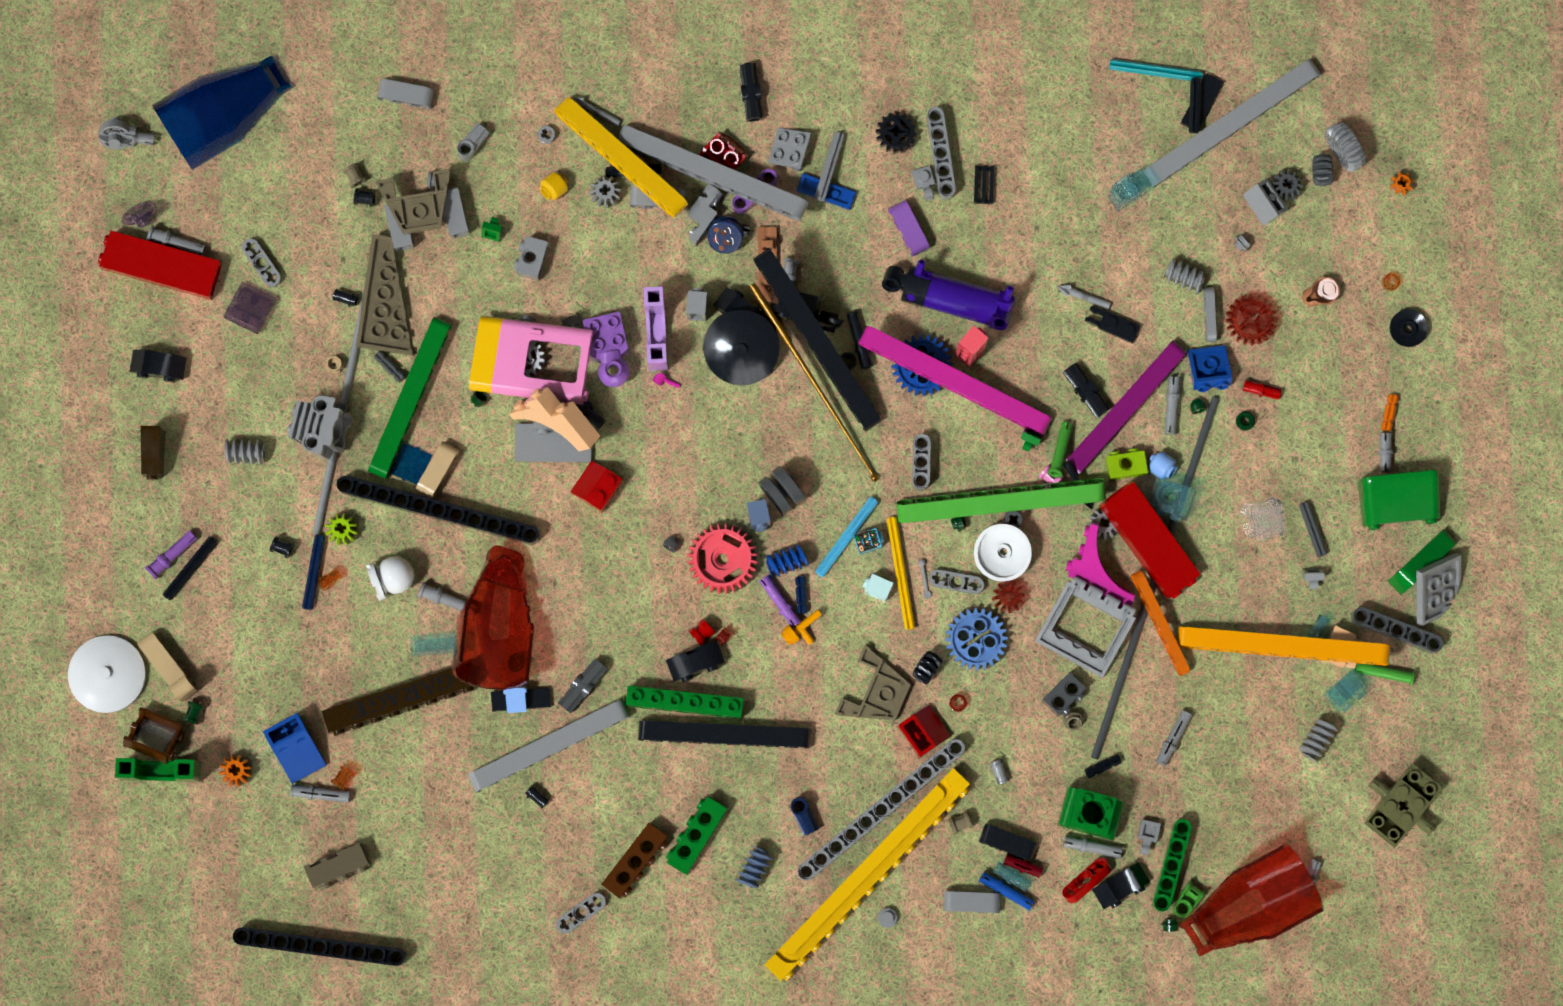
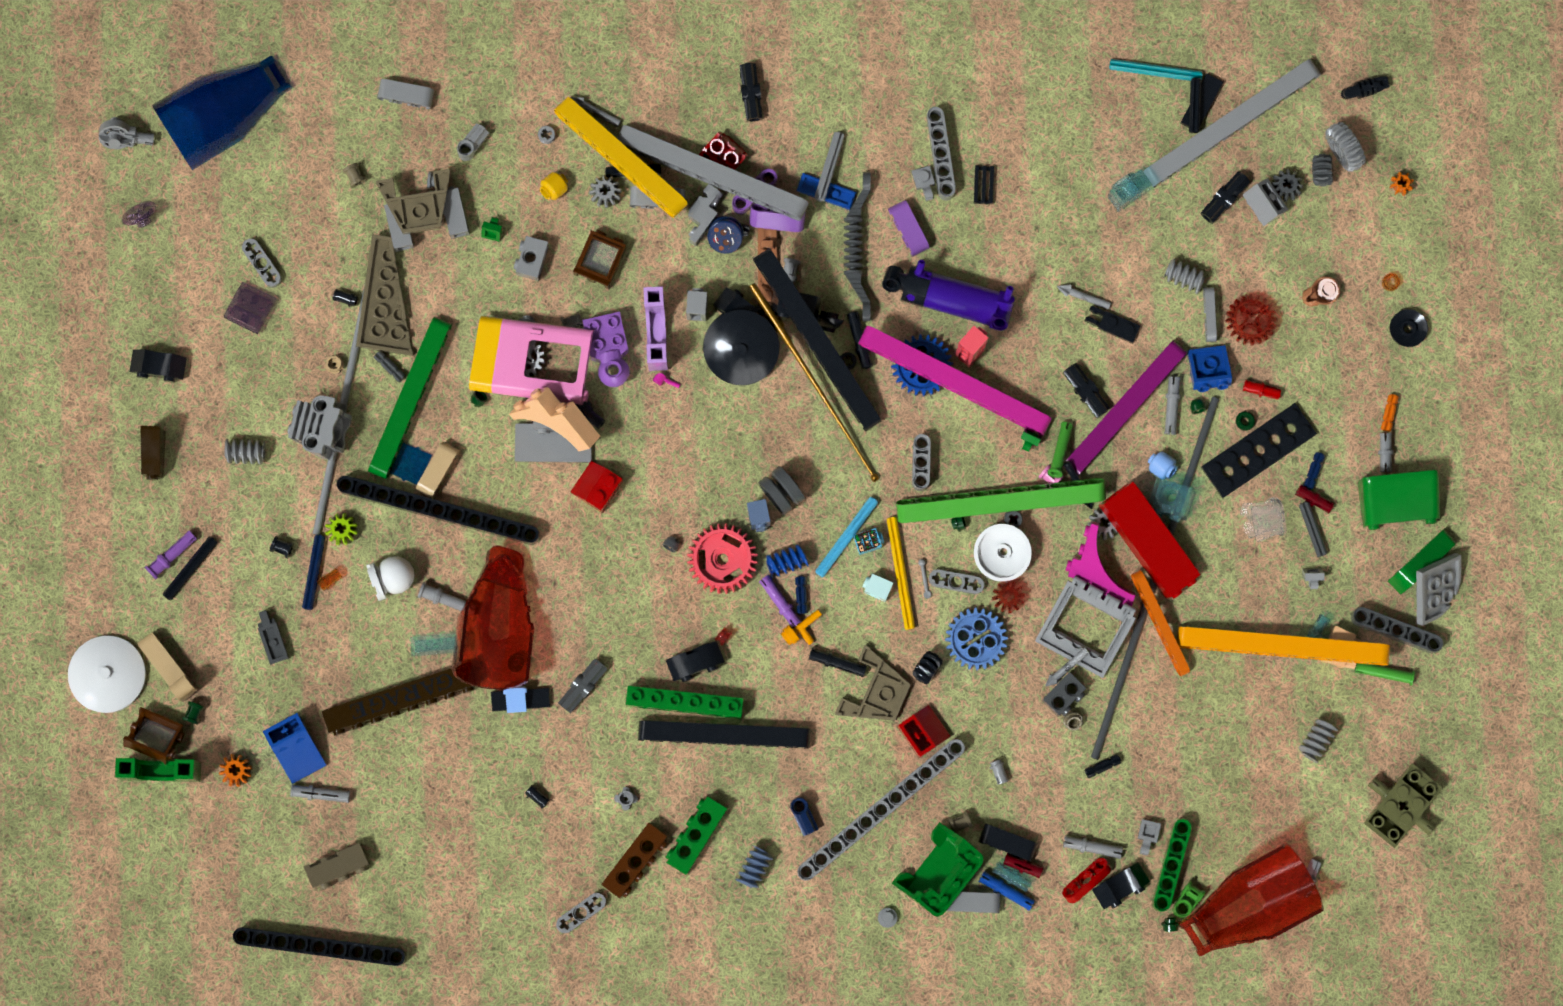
(160, 265): red brick -> none
(167, 239): light grey pin -> none
(271, 639): none -> dark grey hinge
(342, 777): clear orange bush -> none
(364, 197): black bush -> none
(548, 745): light grey beam -> none
(600, 258): none -> window
(625, 793): none -> light grey plate
(703, 630): red wheel -> none
(768, 219): none -> medium lavender beam
(789, 148): light grey hinge -> none
(837, 662): none -> black pin
(854, 275): none -> dark grey piece
(867, 874): yellow brick -> none
(903, 133): black gear -> none
(942, 872): none -> green windscreen
(962, 707): clear red bush -> none
(1054, 678): none -> light grey piece
(1072, 817): green piece -> none
(1116, 471): lime brick -> none
(1163, 758): light grey pin -> none
(1225, 197): none -> black piece
(1242, 243): light grey plate -> none
(1258, 437): none -> black plate
(1314, 470): none -> dark blue axle
(1314, 498): none -> dark red pin
(1345, 691): clear light blue brick -> none
(1365, 88): none -> black hinge

